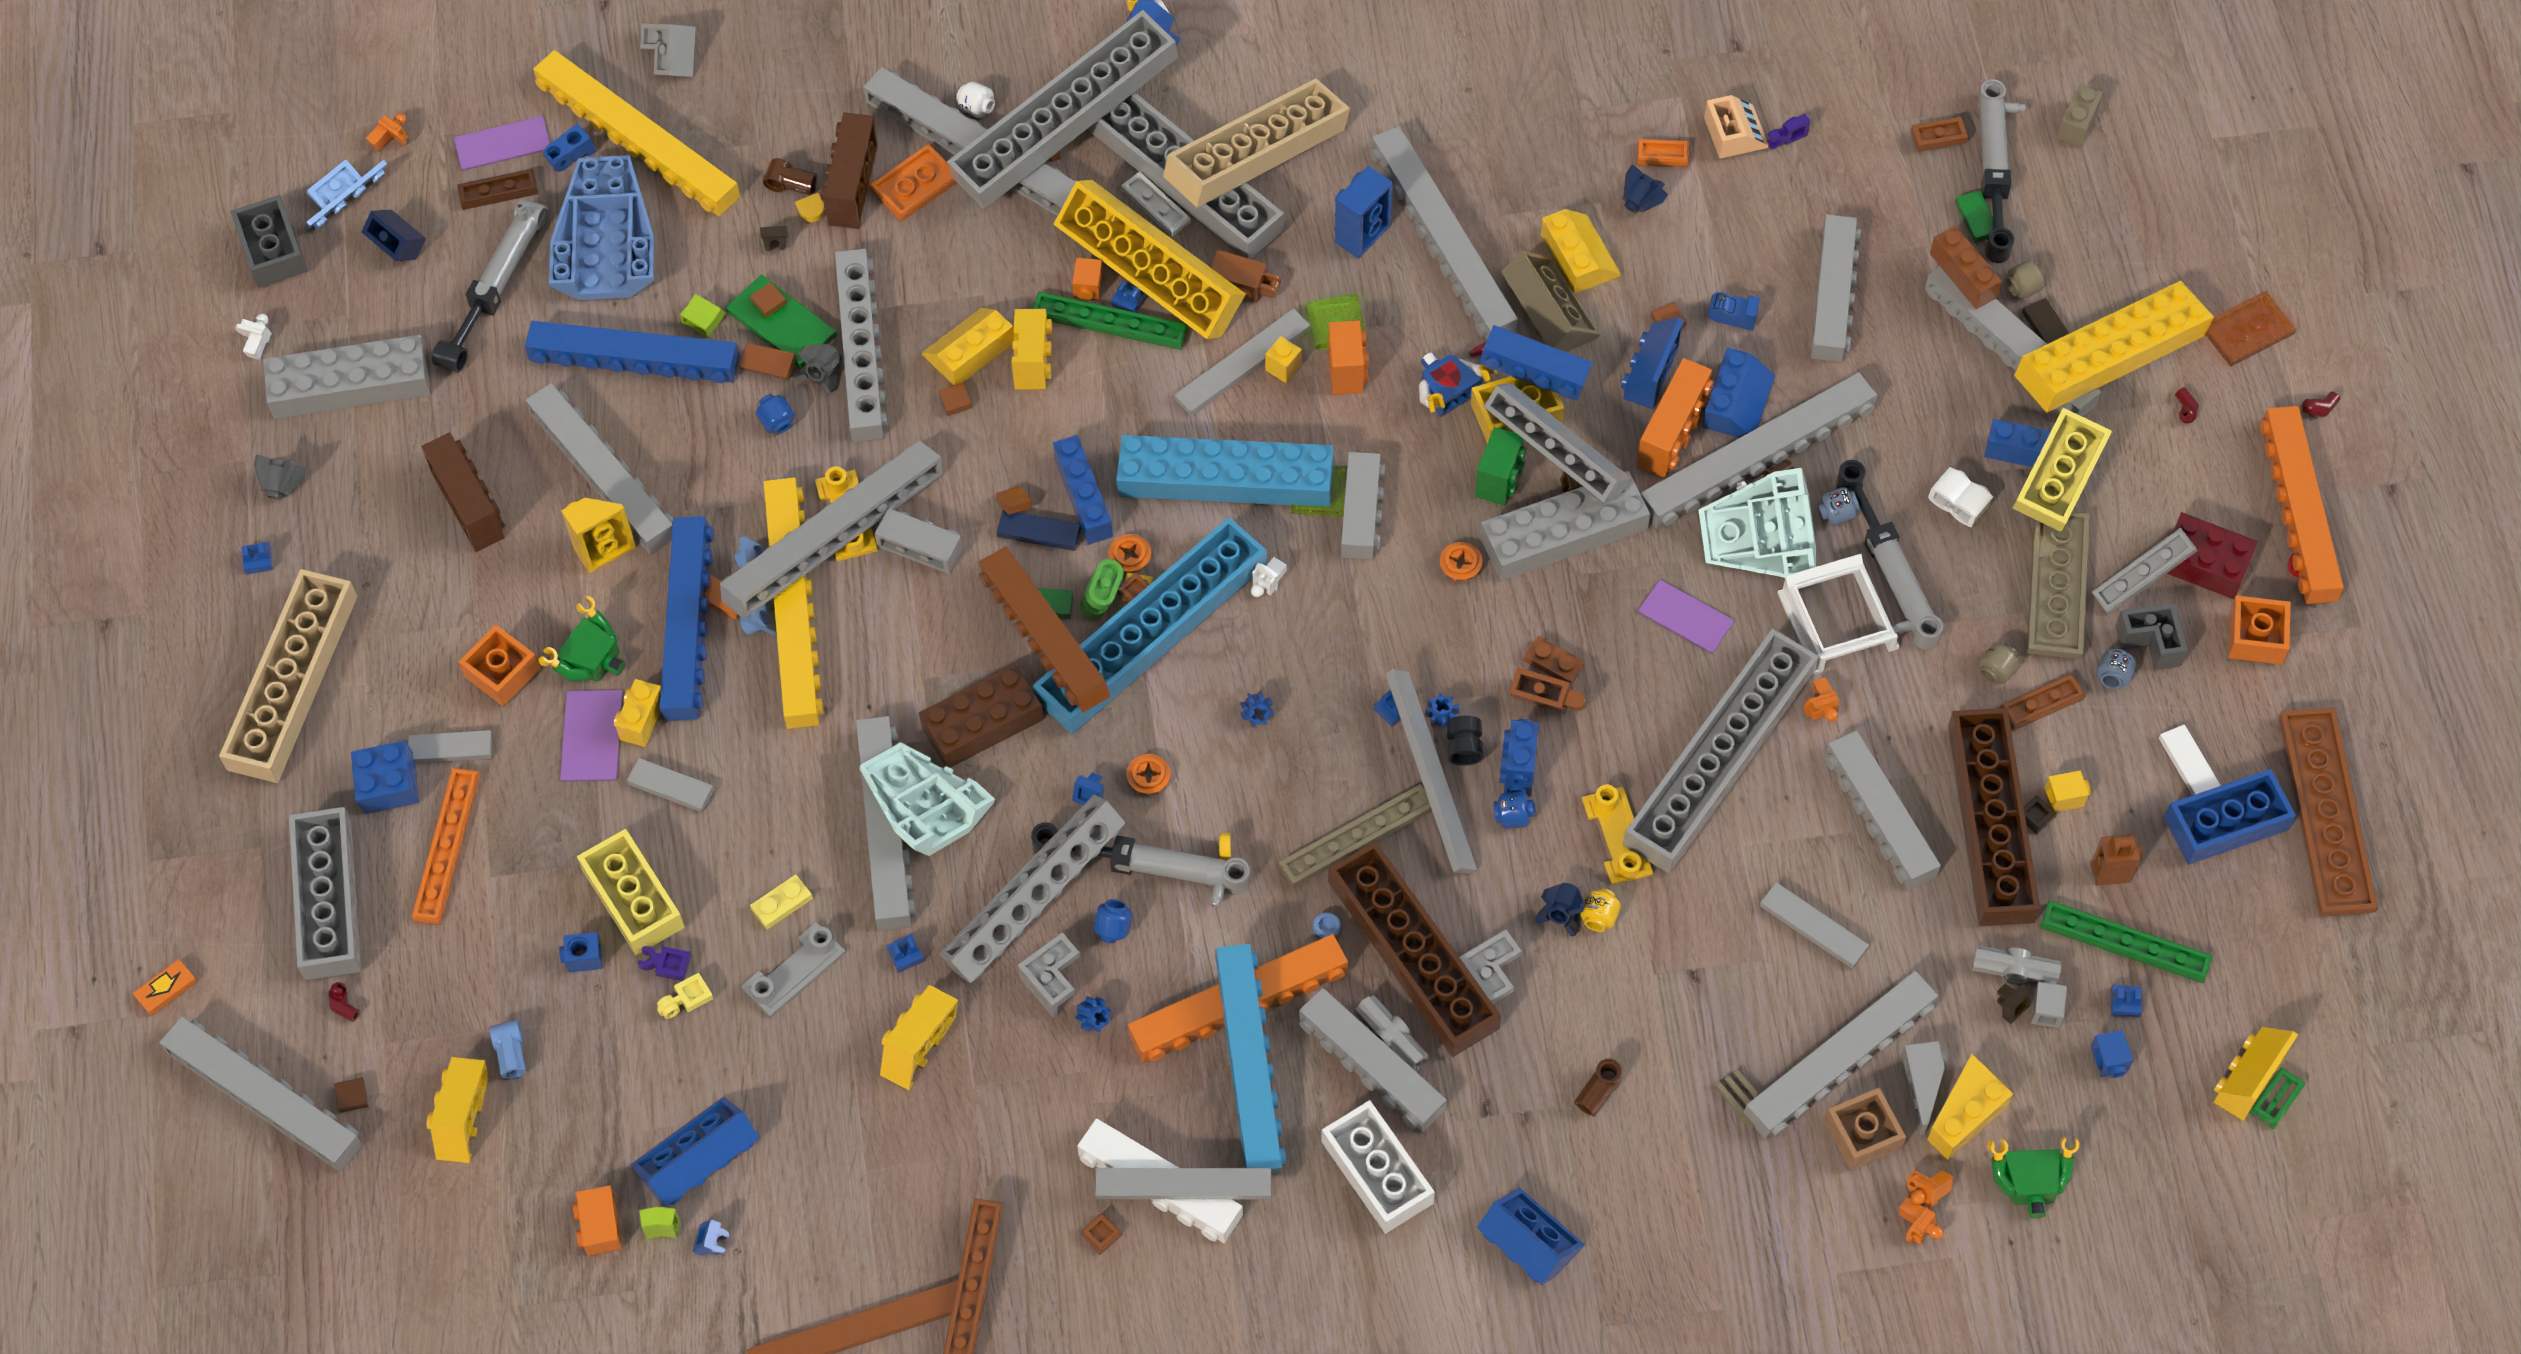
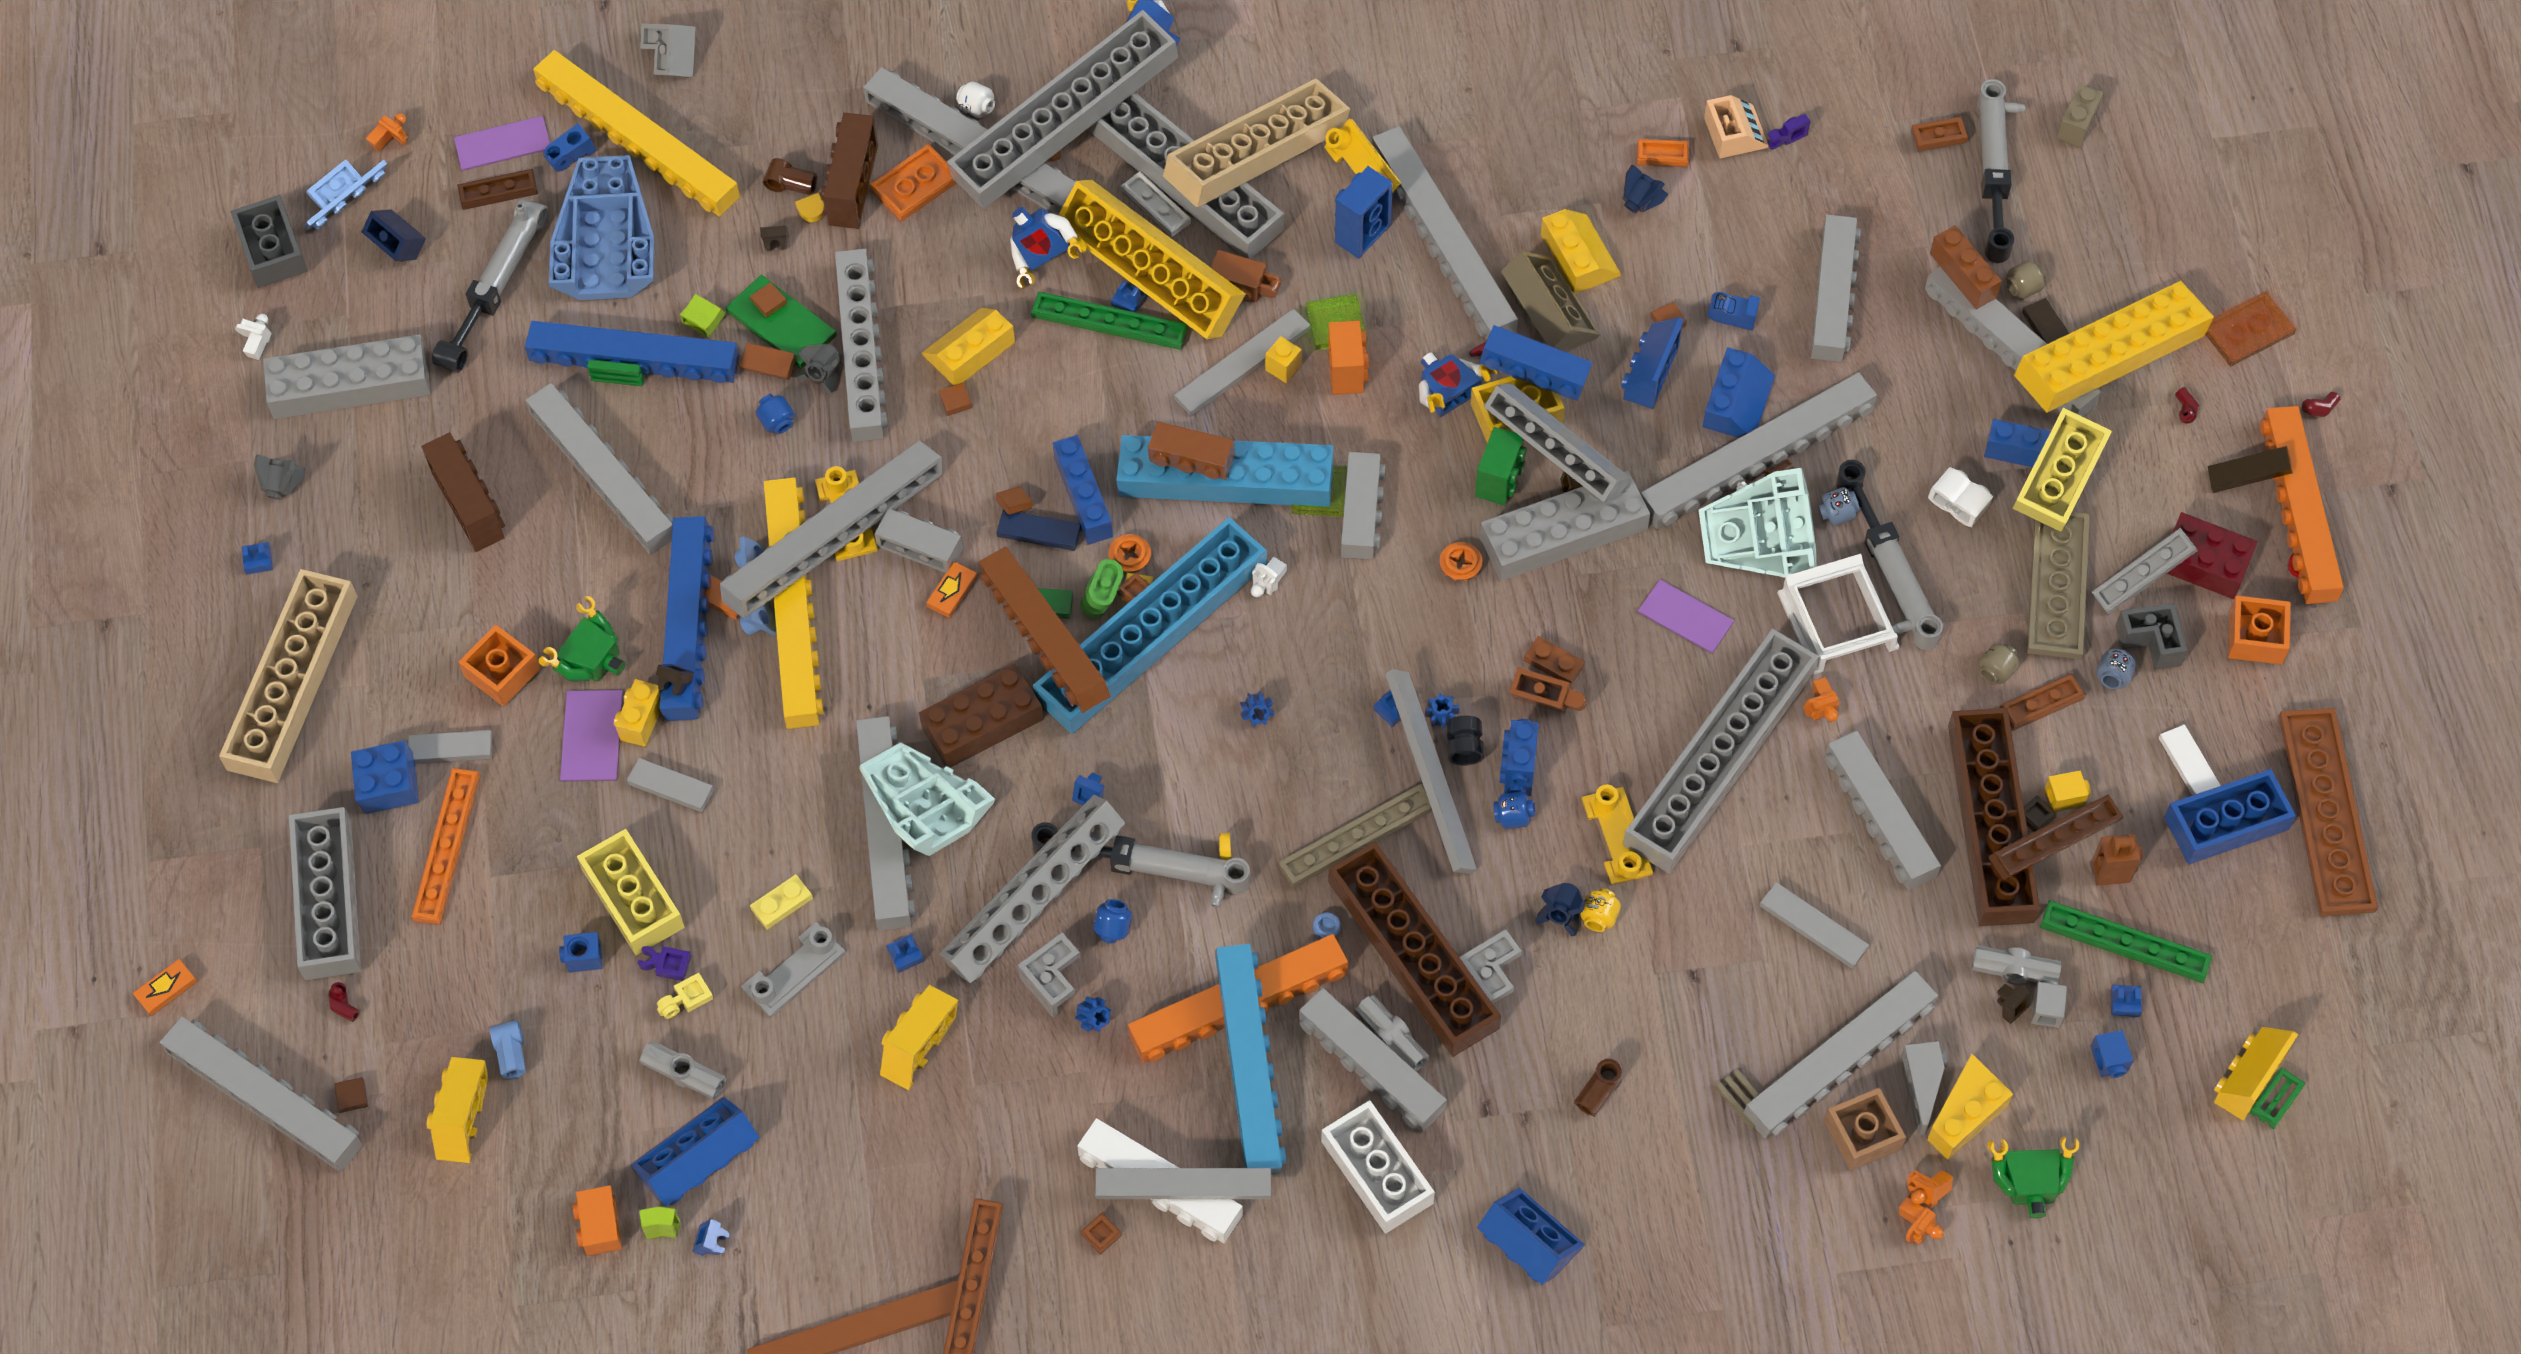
(598, 531): yellow slope -> none
(615, 373): none -> green tile
(676, 675): none -> dark brown tile
(696, 1078): none -> light grey piece
(951, 589): none -> orange tile
(1031, 349): yellow wedge -> none
(1040, 238): none -> torso
(1087, 279): orange brick -> none
(1138, 768): orange gear -> none
(1191, 450): none -> dark orange brick
(1357, 151): none -> yellow brick
(1675, 418): orange brick -> none
(1975, 215): green tile -> none
(2055, 837): none -> reddish brown tile
(2250, 469): none -> dark brown tile

